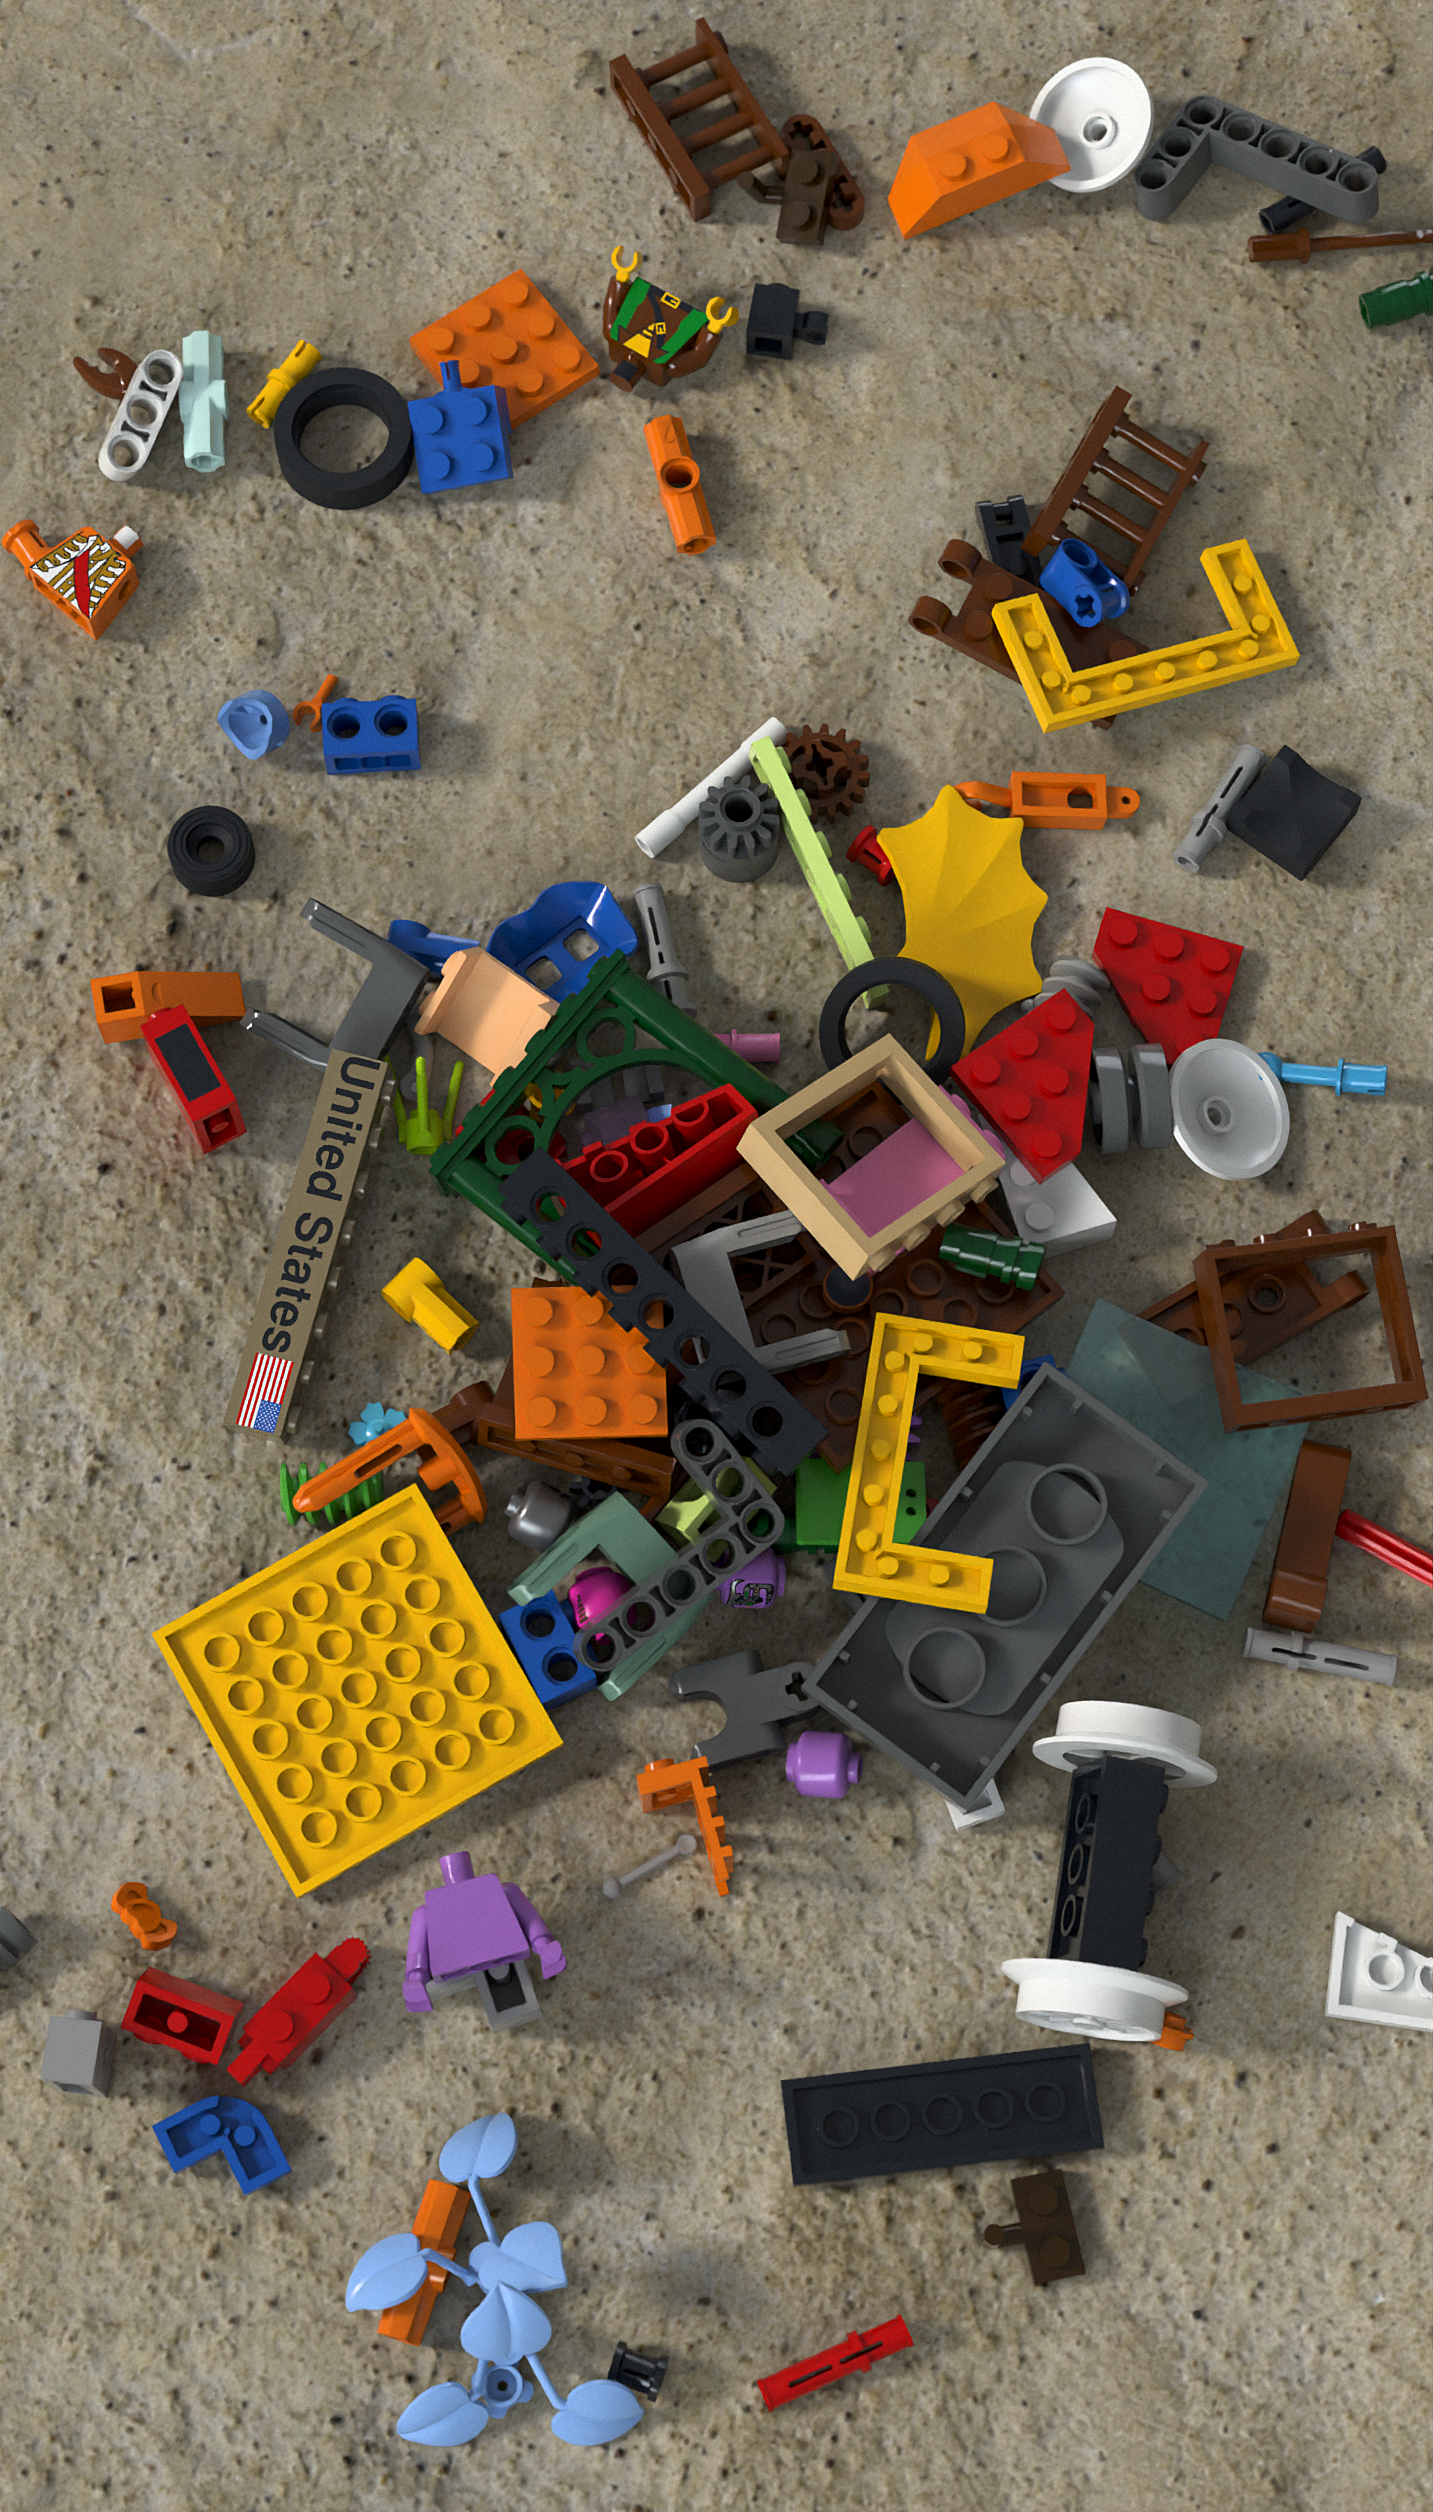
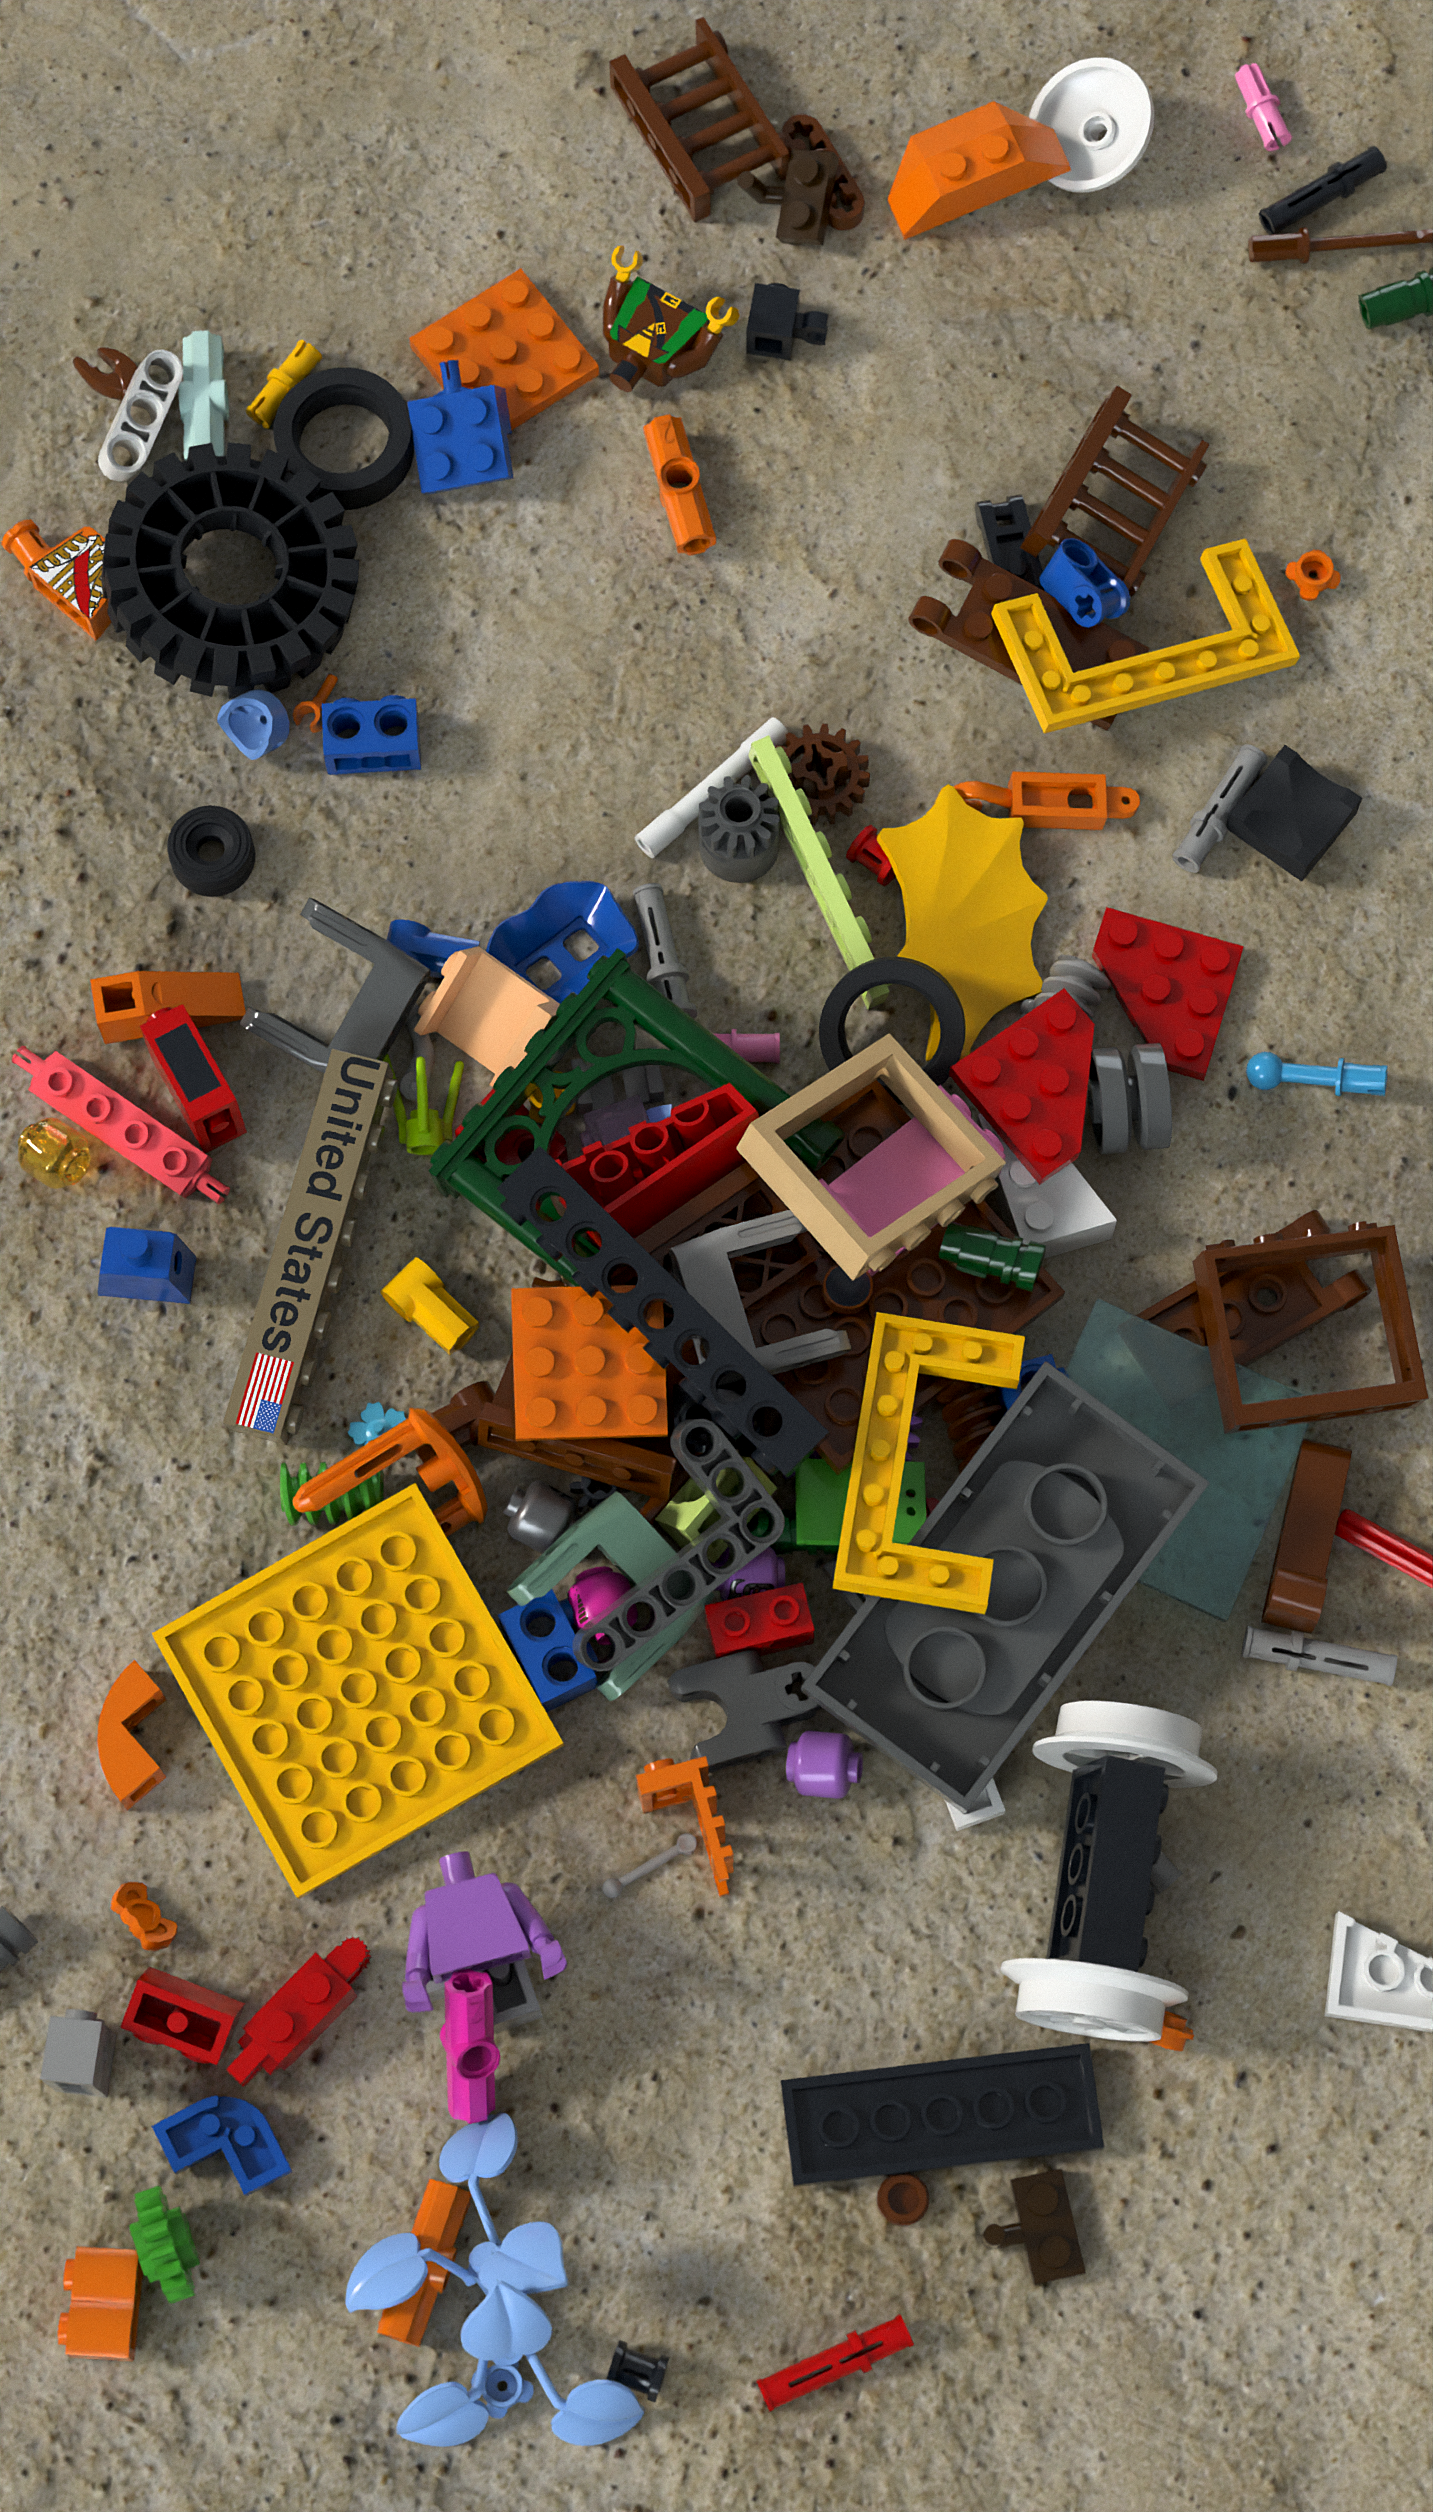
(53, 1153): none -> clear yellow head
(103, 2304): none -> orange brick
(120, 1124): none -> coral plate
(122, 1758): none -> orange brick
(142, 1266): none -> blue torso
(164, 2244): none -> bright green gear
(217, 640): none -> black tyre
(470, 2045): none -> dark pink piece
(760, 1622): none -> red brick
(903, 2199): none -> reddish brown tile
(1225, 1113): white dish -> none
(1258, 149): dark grey beam -> none
(1262, 106): none -> bright pink axle
(1316, 562): none -> orange plate

